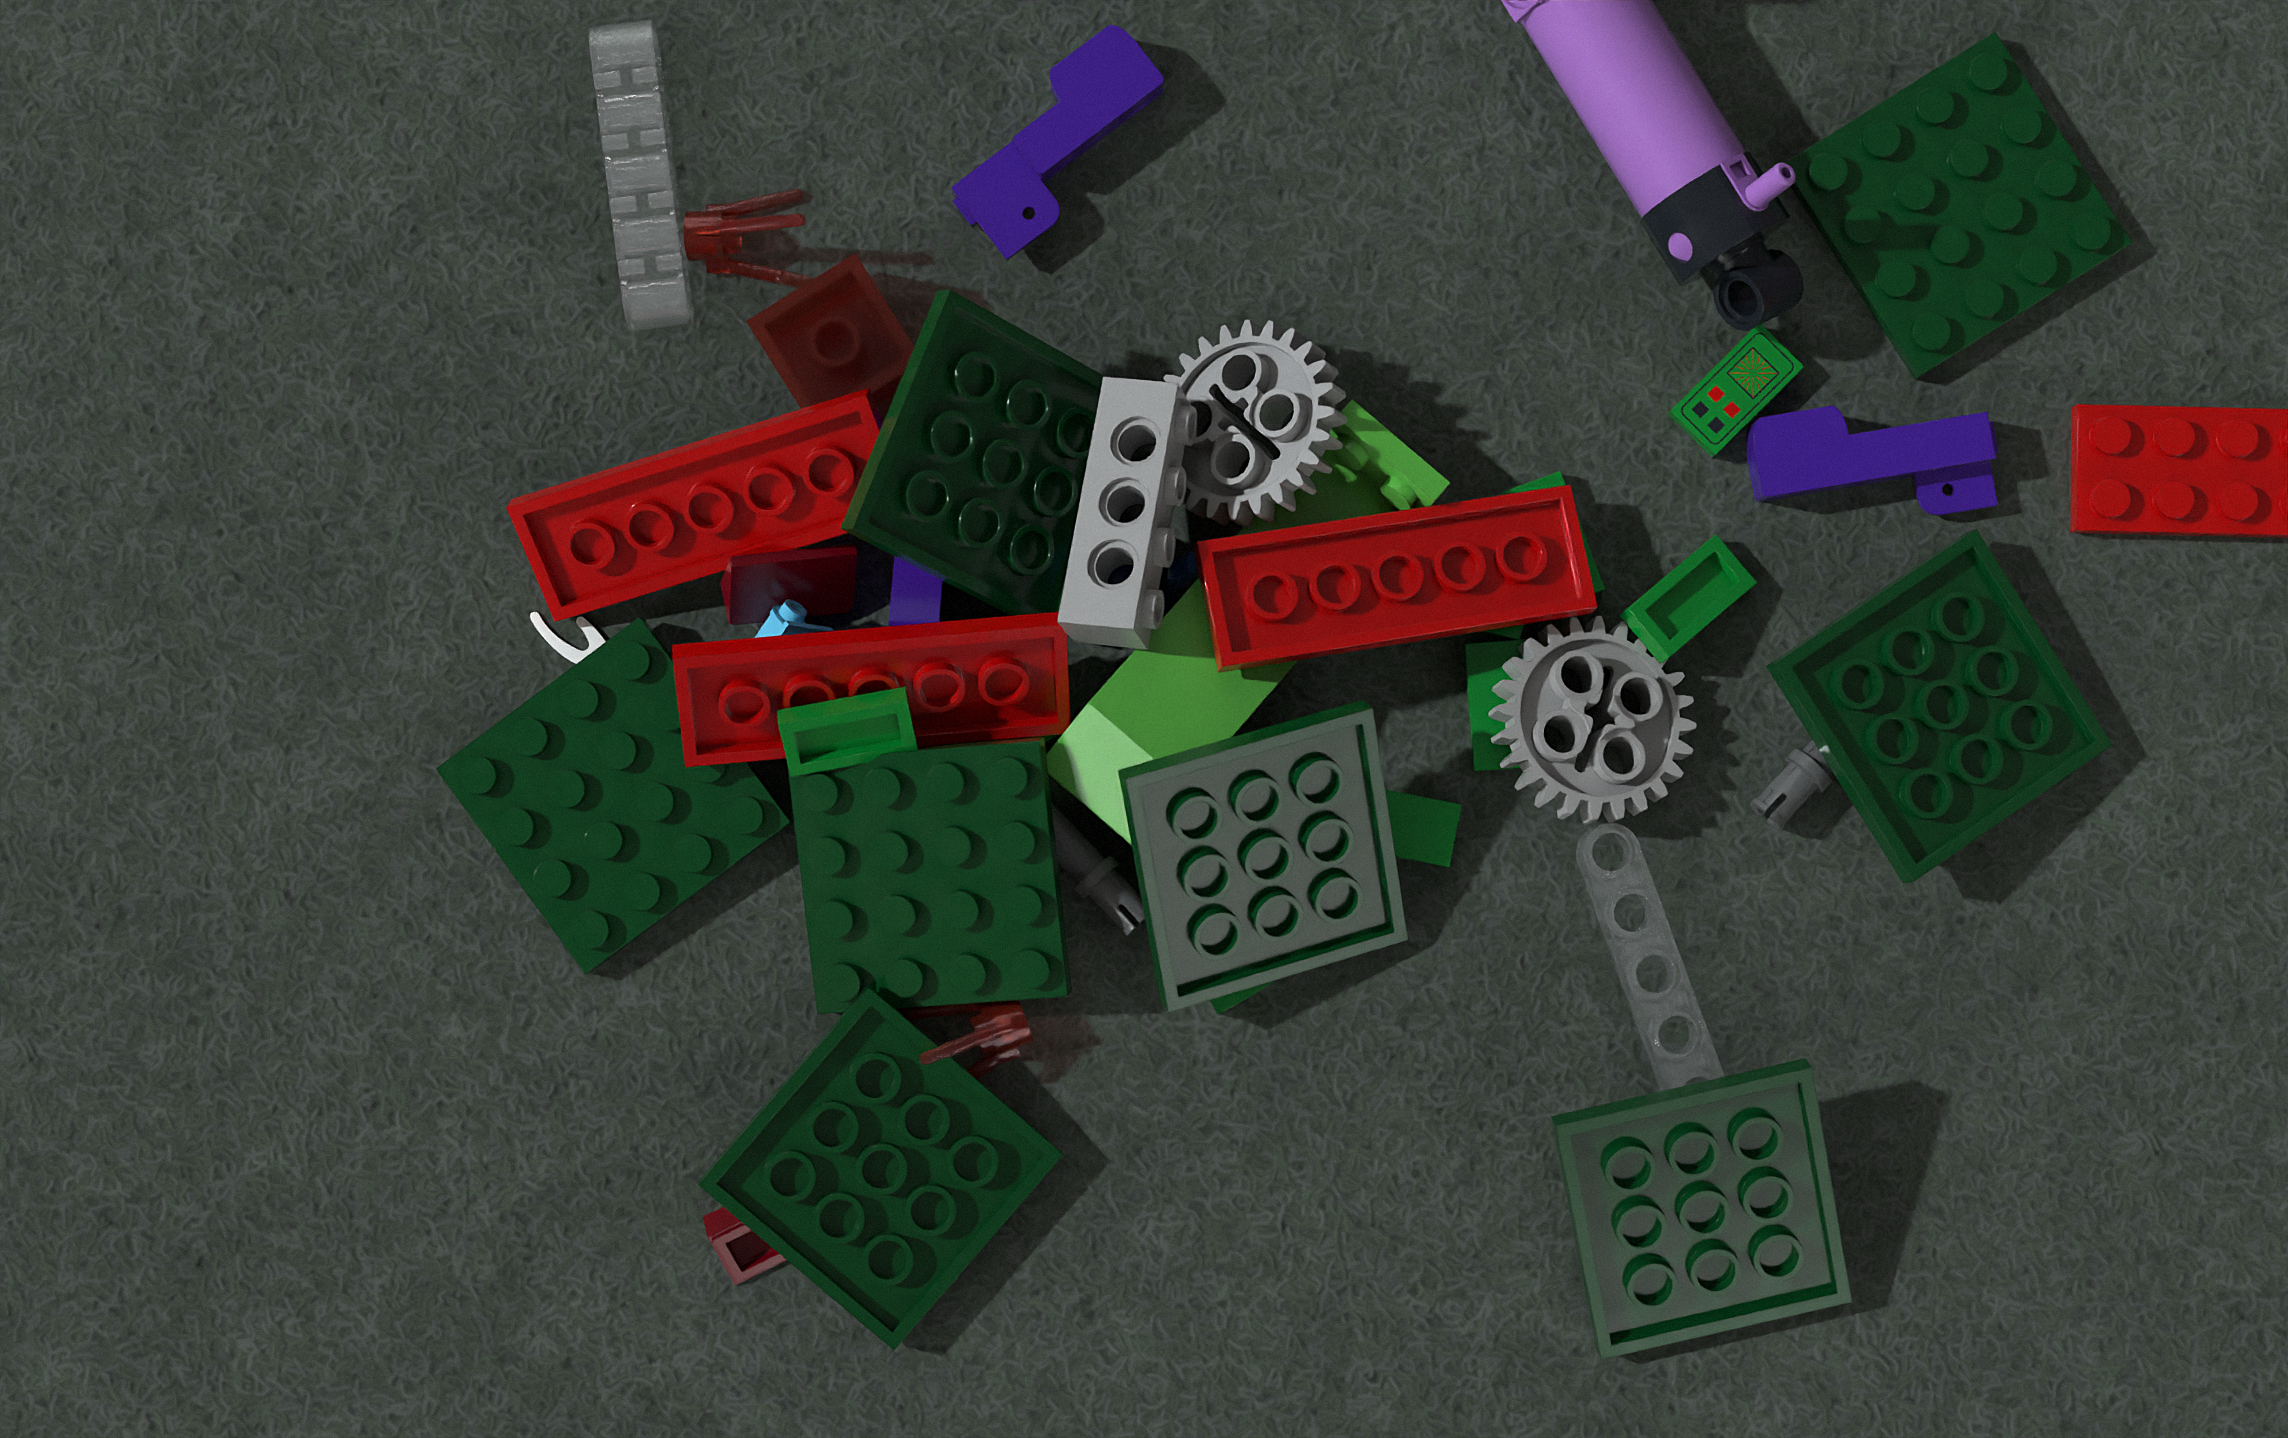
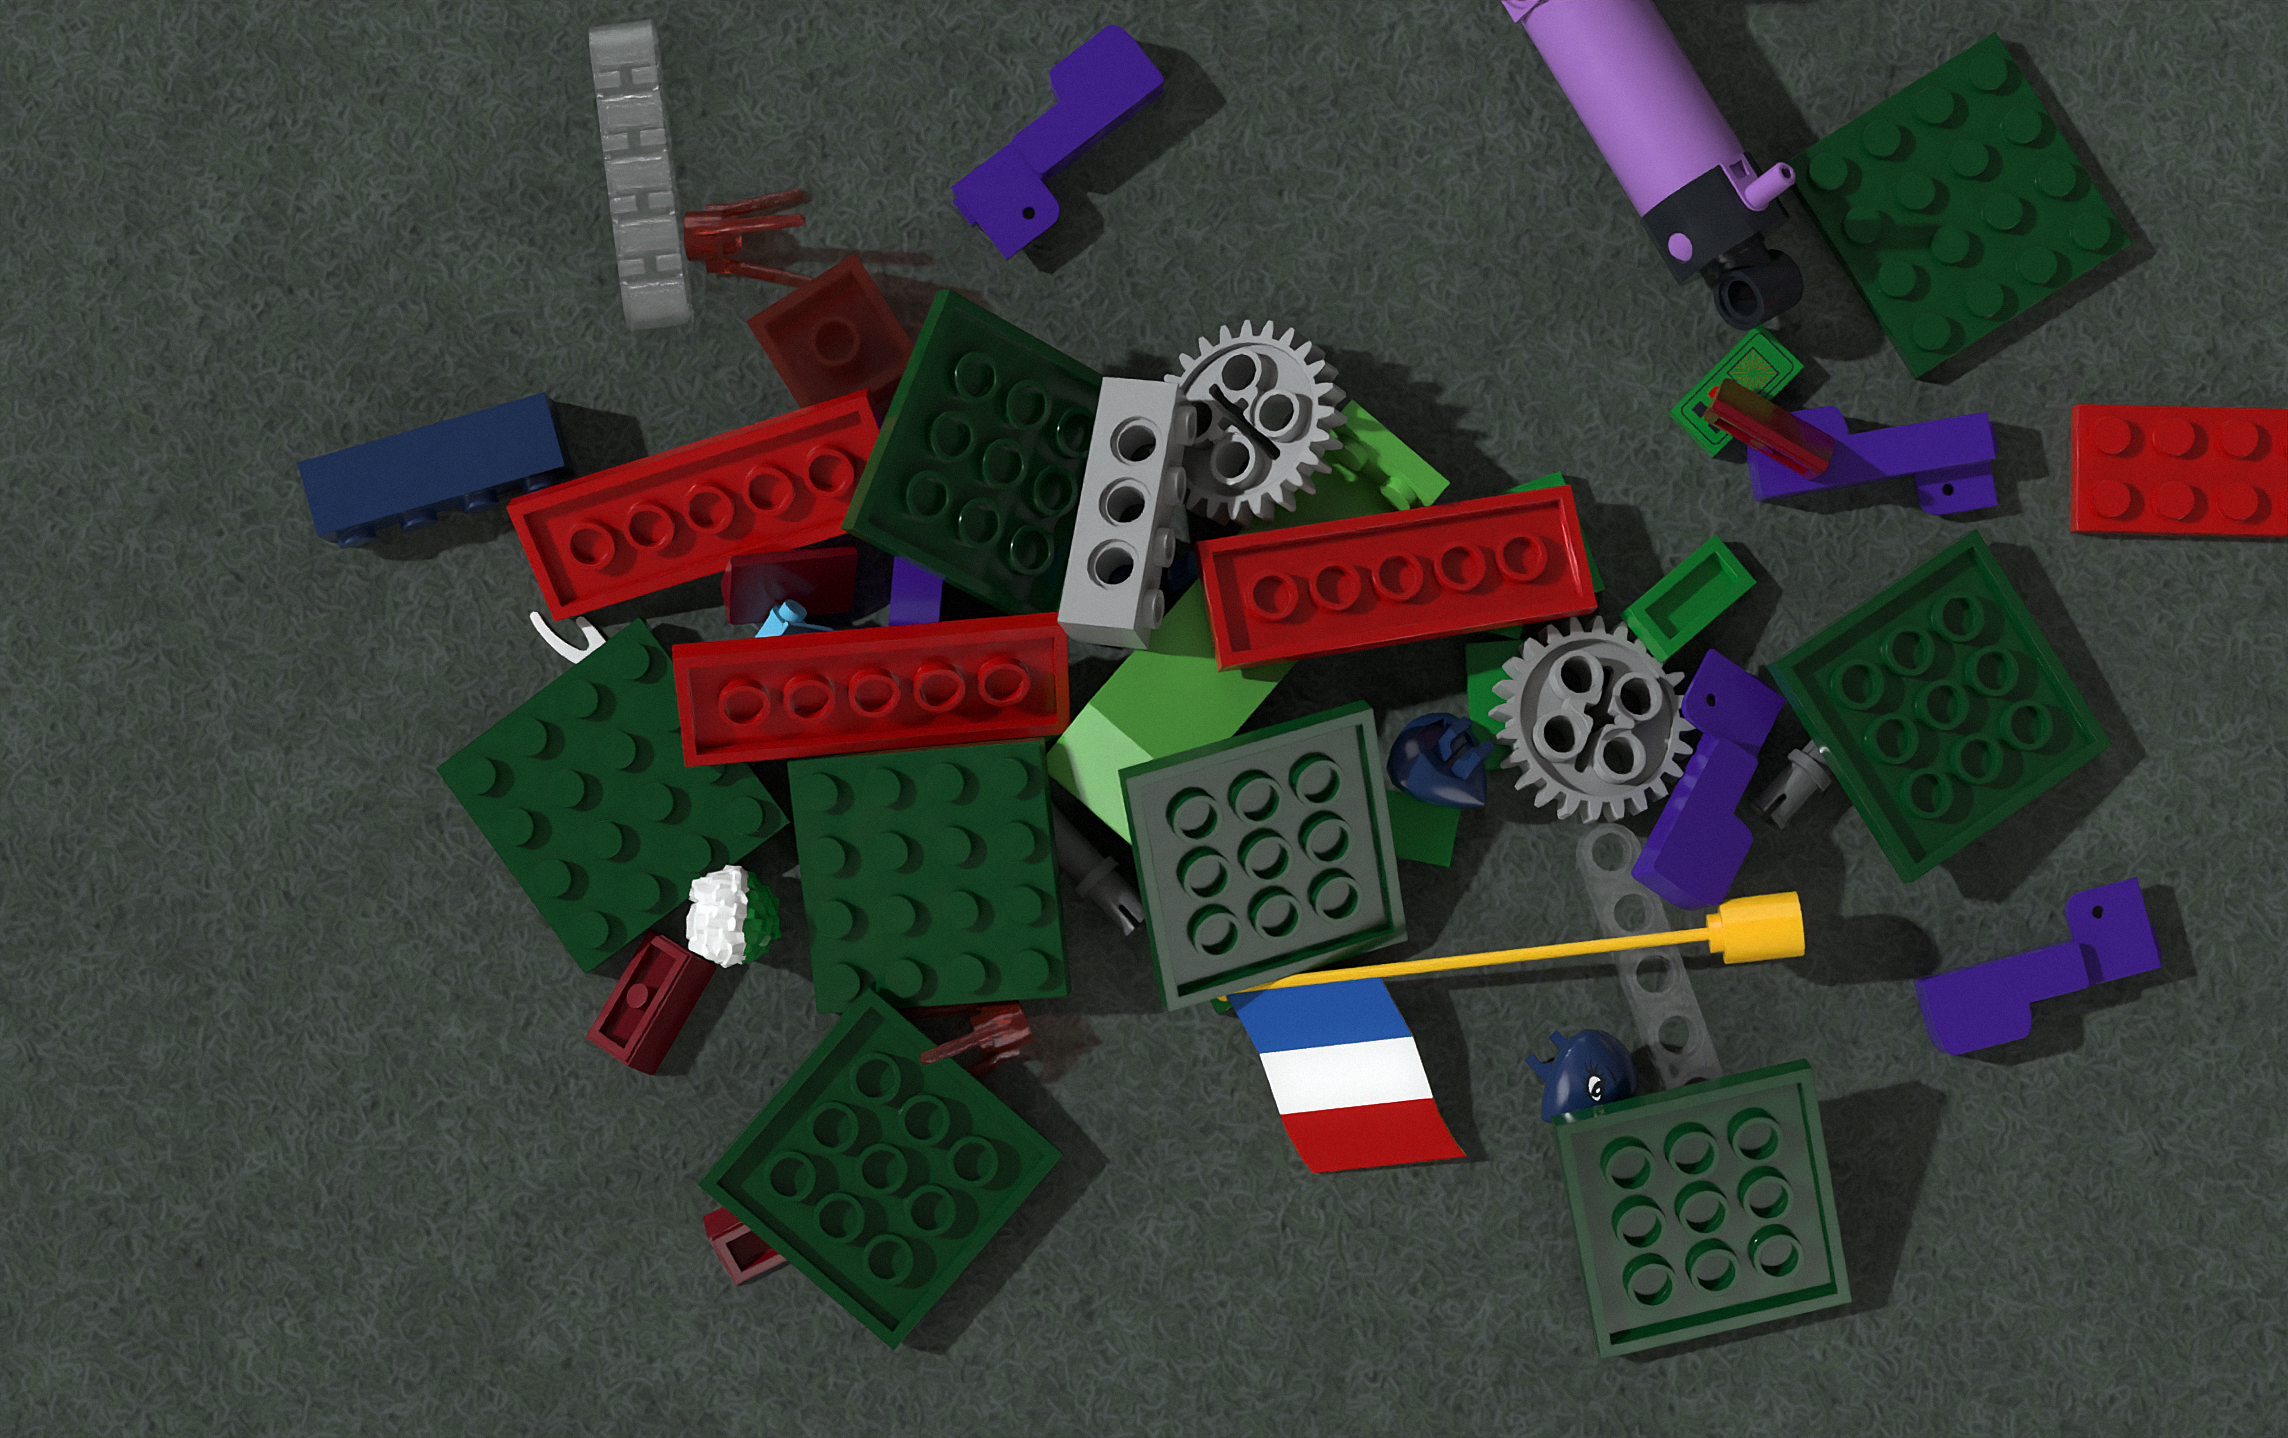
(436, 469): none -> dark blue brick
(651, 1002): none -> dark red slope
(732, 916): none -> white piece
(846, 731): green tile -> none
(1350, 1063): none -> flag
(1440, 761): none -> dark blue piece
(1585, 1073): none -> dark blue piece
(1697, 836): none -> dark purple piece
(1770, 429): none -> dark red slope
(1991, 998): none -> dark purple piece

